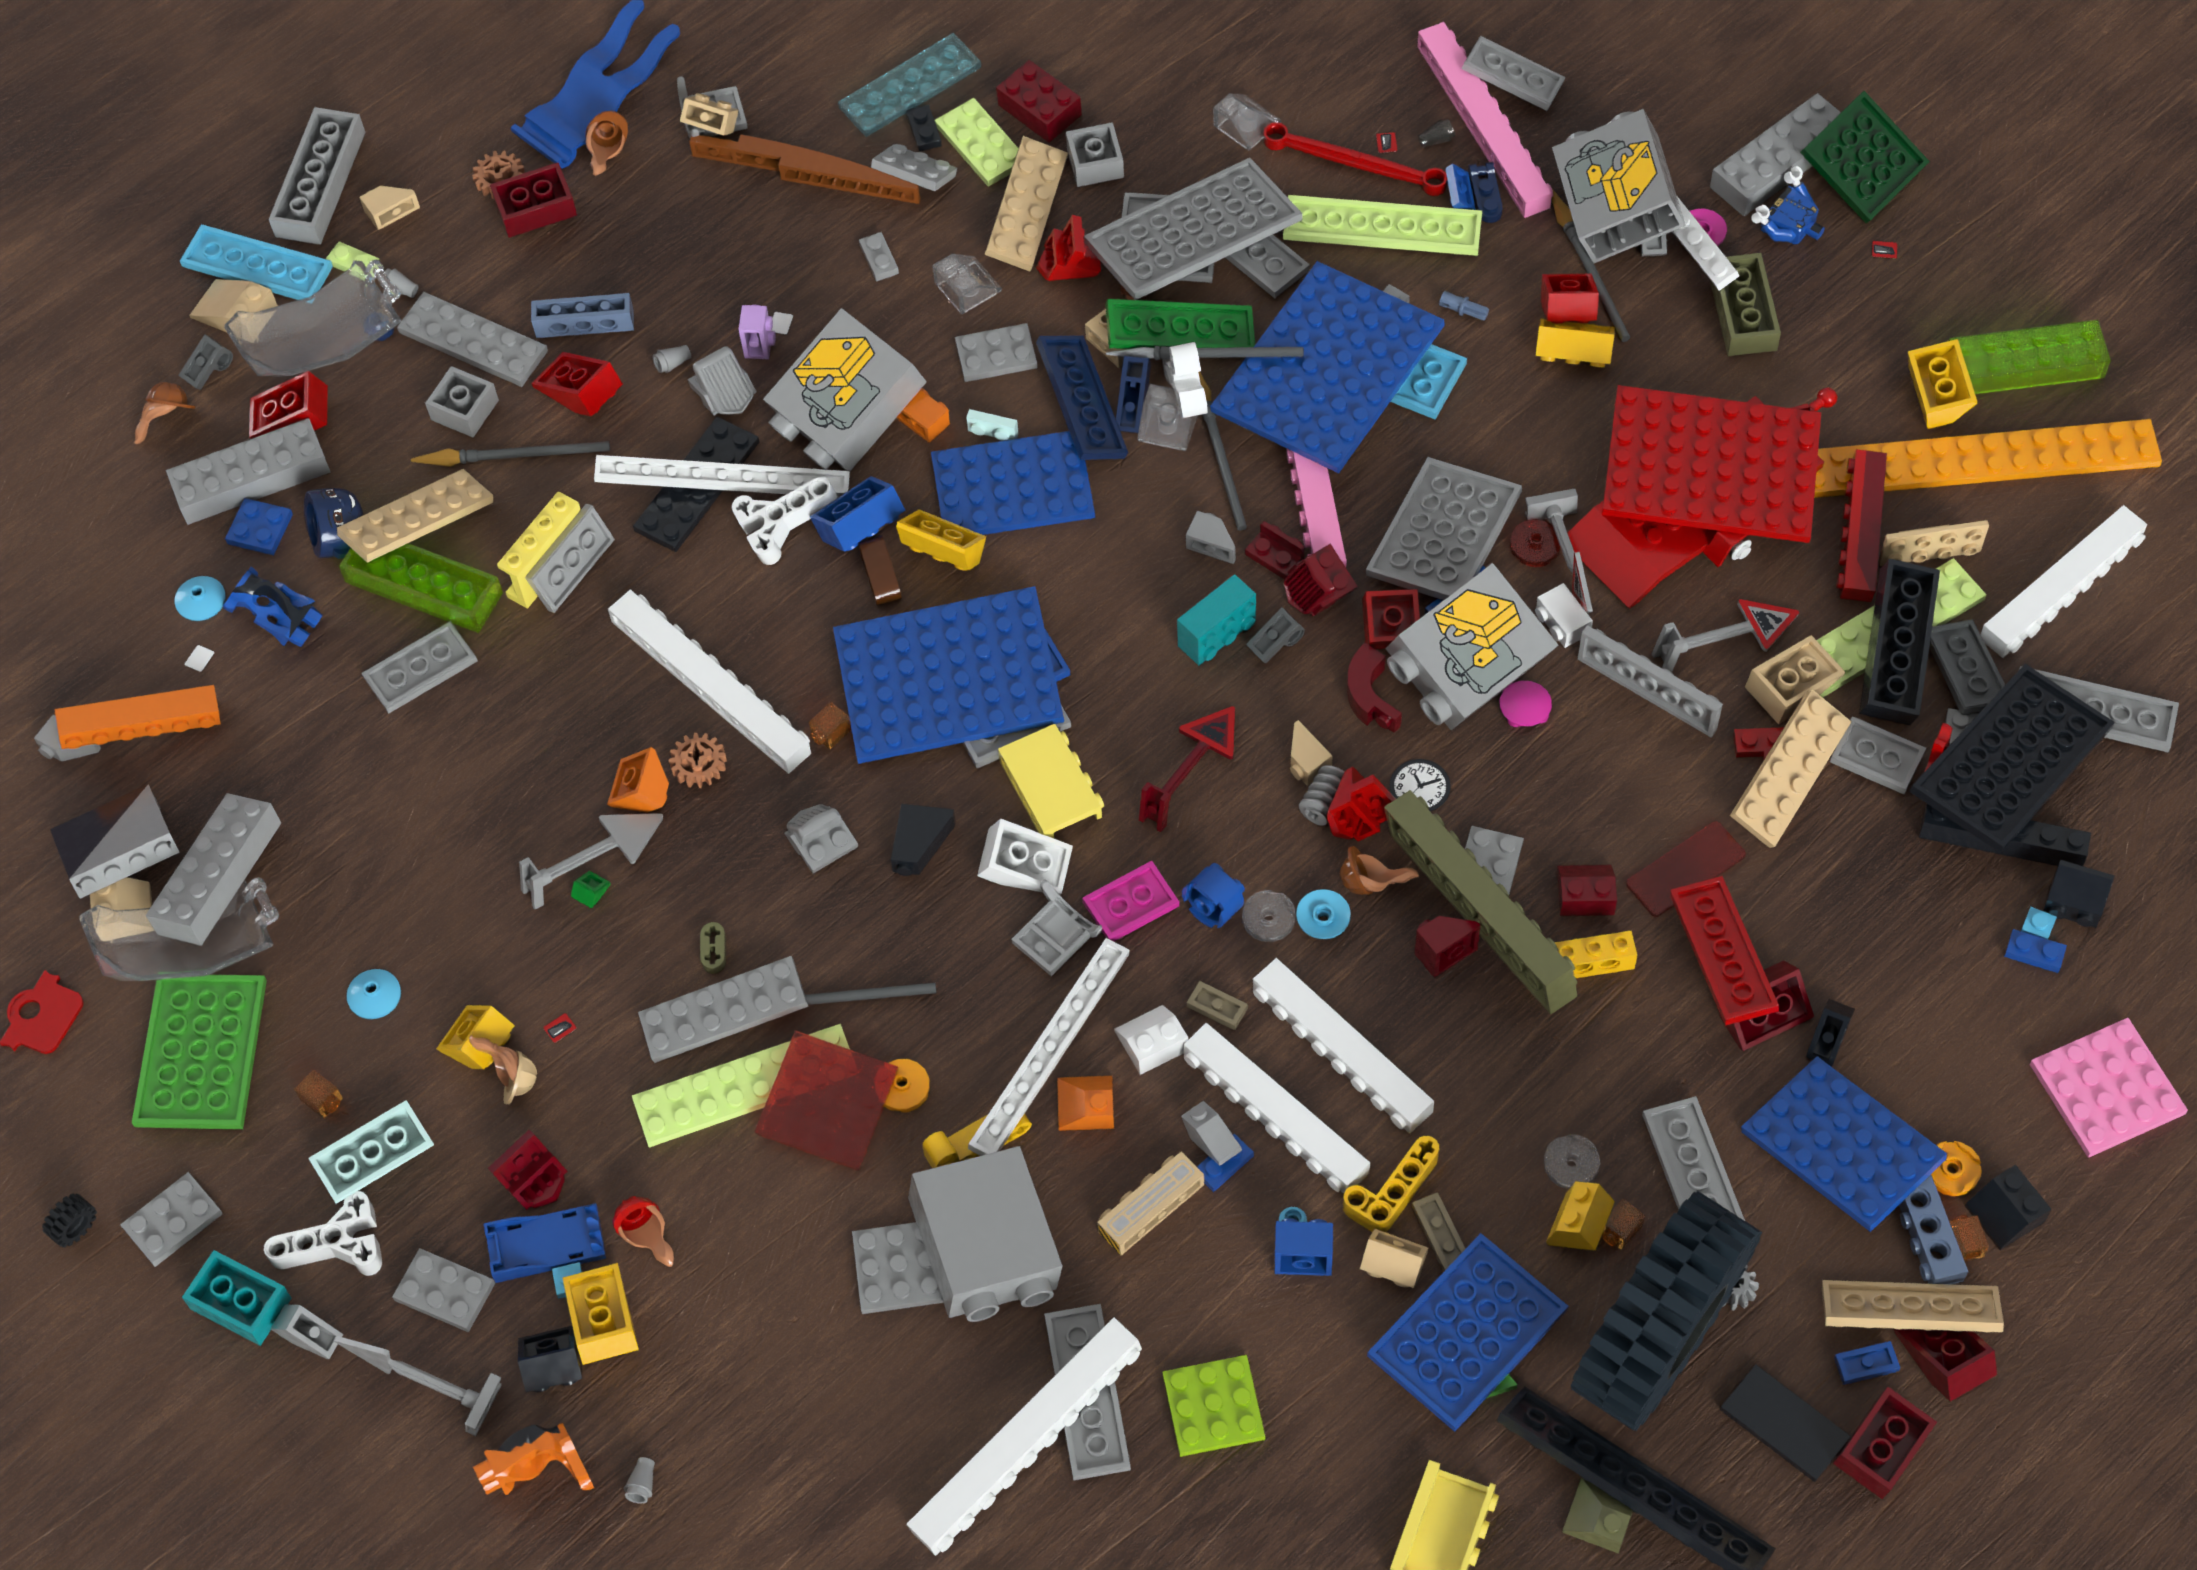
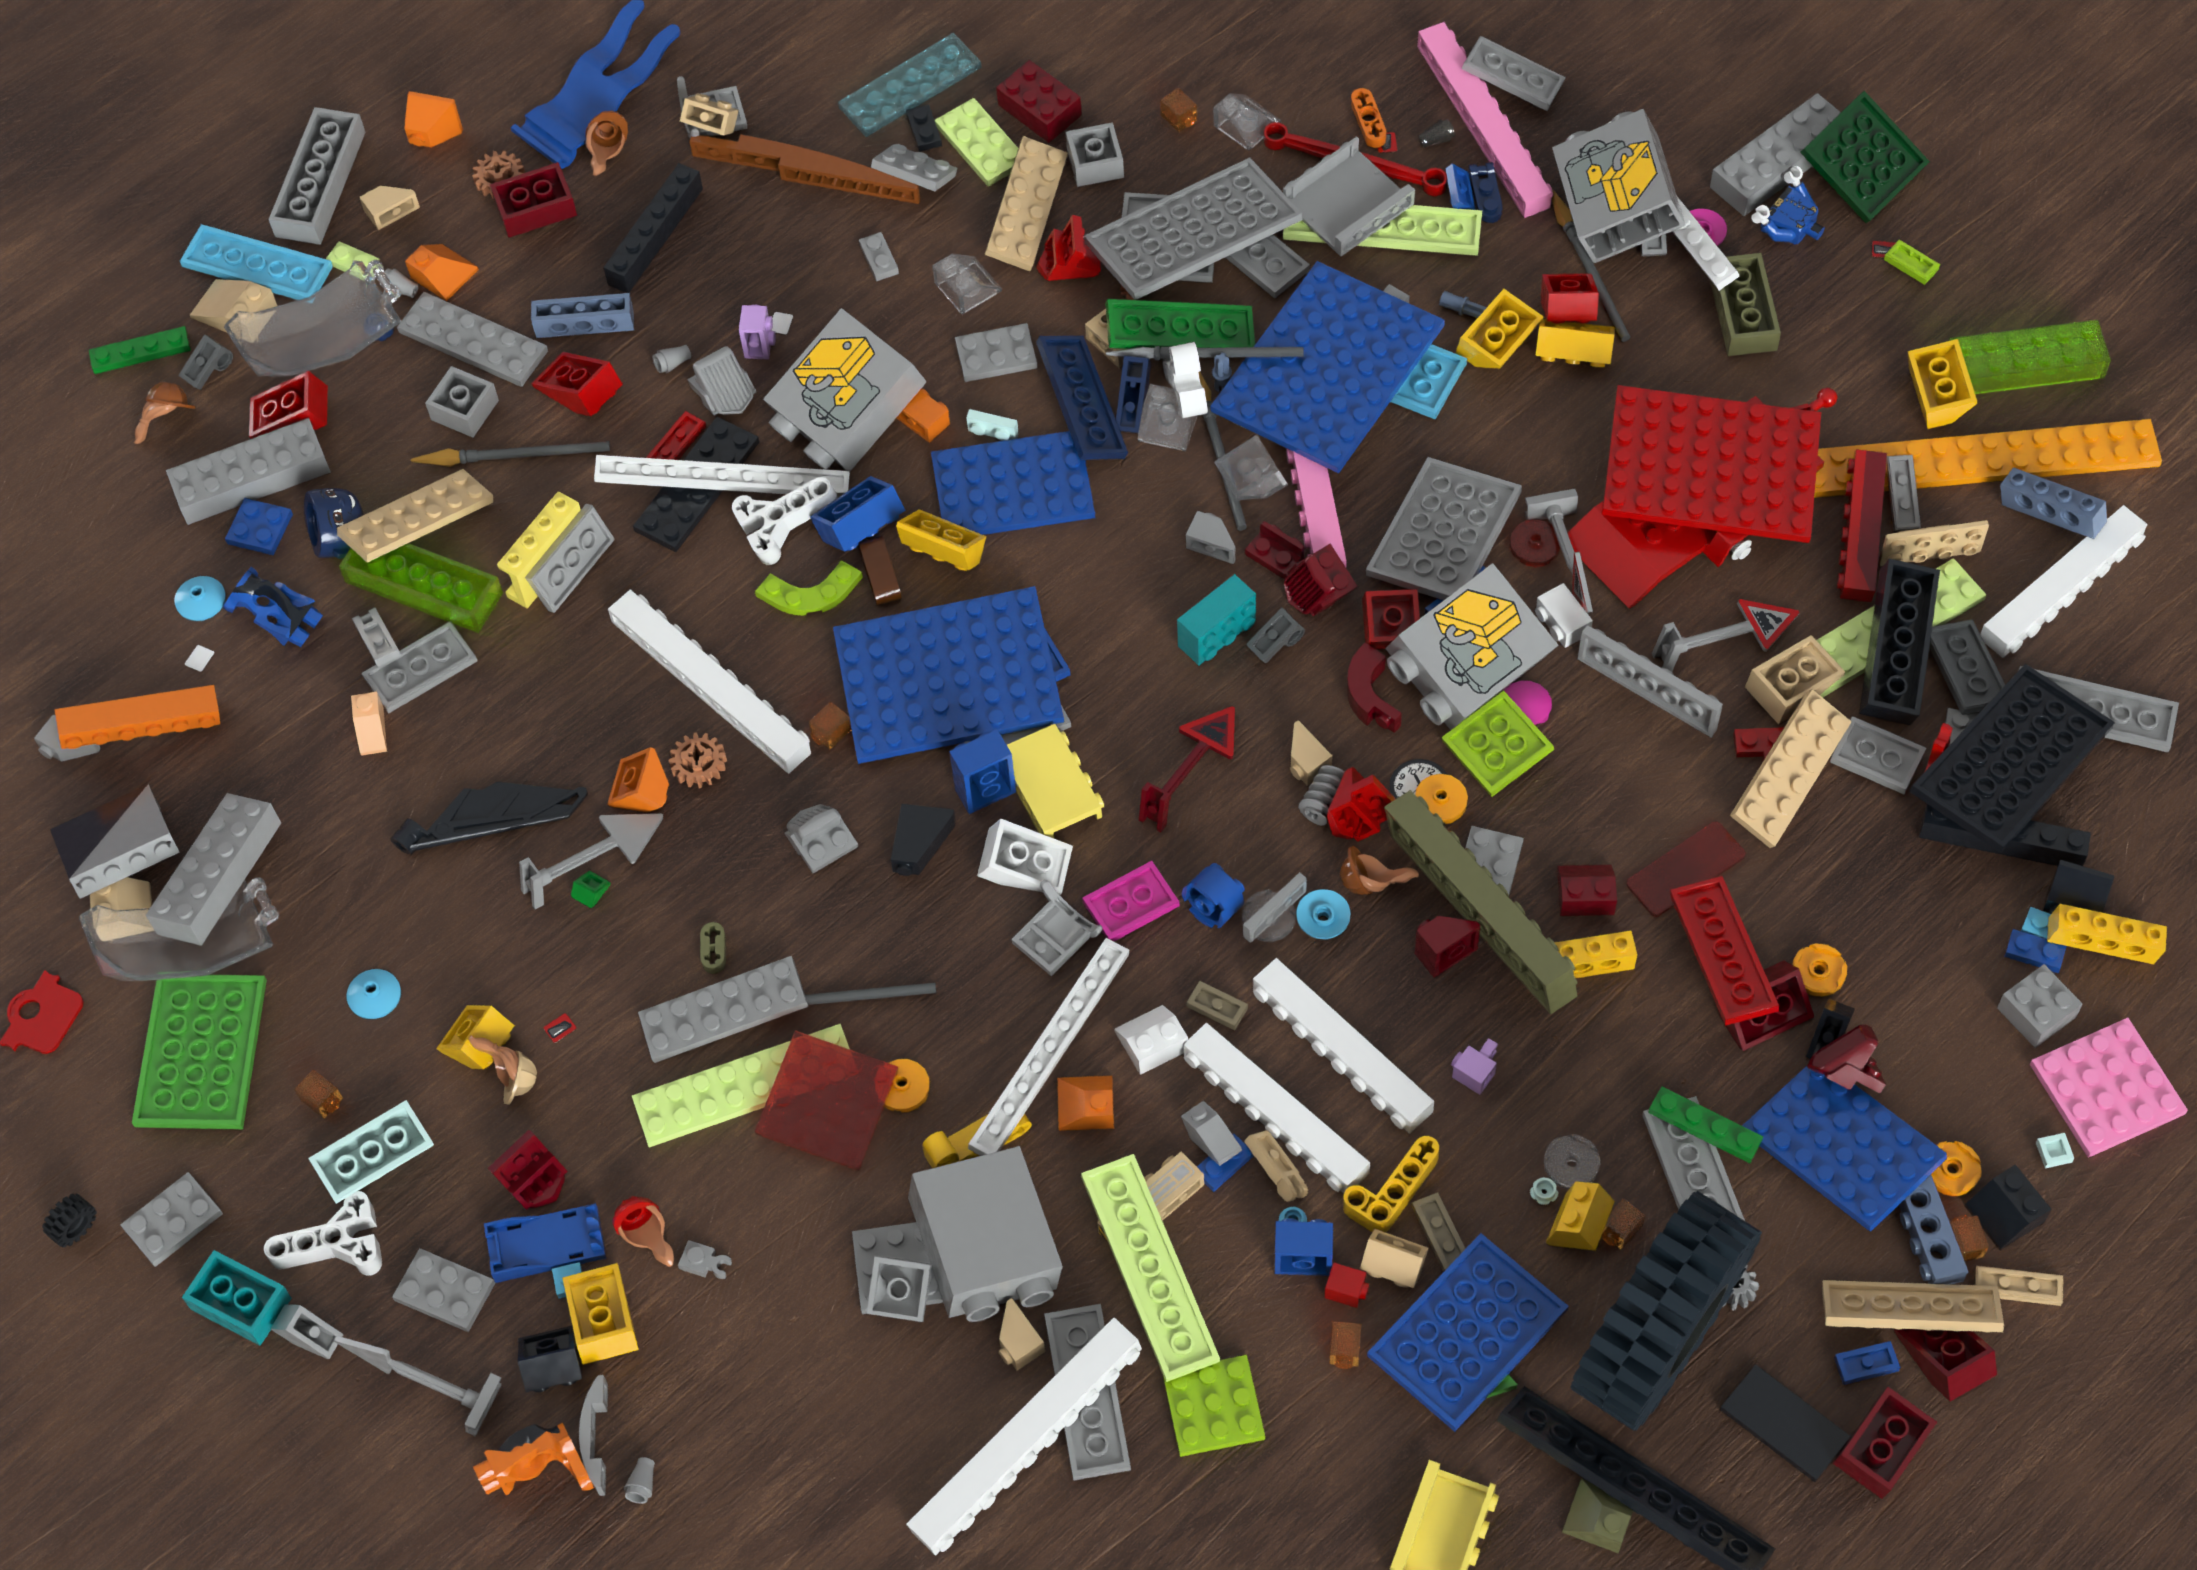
(139, 350): none -> green plate
(369, 723): none -> light nougat slope
(376, 637): none -> light grey plate
(431, 119): none -> orange slope
(439, 269): none -> orange slope
(489, 812): none -> black wing
(595, 1402): none -> light grey slope
(653, 228): none -> black brick
(678, 438): none -> red tile
(700, 1258): none -> light grey plate
(806, 600): none -> lime plate
(899, 1288): none -> light grey slope
(983, 771): none -> blue brick
(1018, 1338): none -> tan slope
(1150, 1268): none -> yellowish green plate
(1178, 110): none -> clear orange brick
(1221, 371): none -> sand blue axle
(1251, 471): none -> clear slope
(1274, 907): none -> light grey tile
(1277, 1165): none -> tan hinge
(1345, 1344): none -> clear orange brick
(1346, 1285): none -> red brick
(1347, 198): none -> light grey panel
(1370, 109): none -> orange beam
(1456, 796): none -> light orange plate
(1474, 1067): none -> lavender brick
(1497, 743): none -> lime plate
(1498, 331): none -> yellow slope
(1544, 1184): none -> light aqua plate
(1705, 1124): none -> green plate
(1828, 961): none -> light orange plate
(1850, 1060): none -> dark red piece
(1903, 493): none -> light grey tile
(1911, 262): none -> lime plate
(2022, 1285): none -> tan tile
(2039, 1005): none -> light grey brick
(2053, 503): none -> sand blue brick
(2055, 1150): none -> light aqua plate
(2106, 934): none -> yellow brick

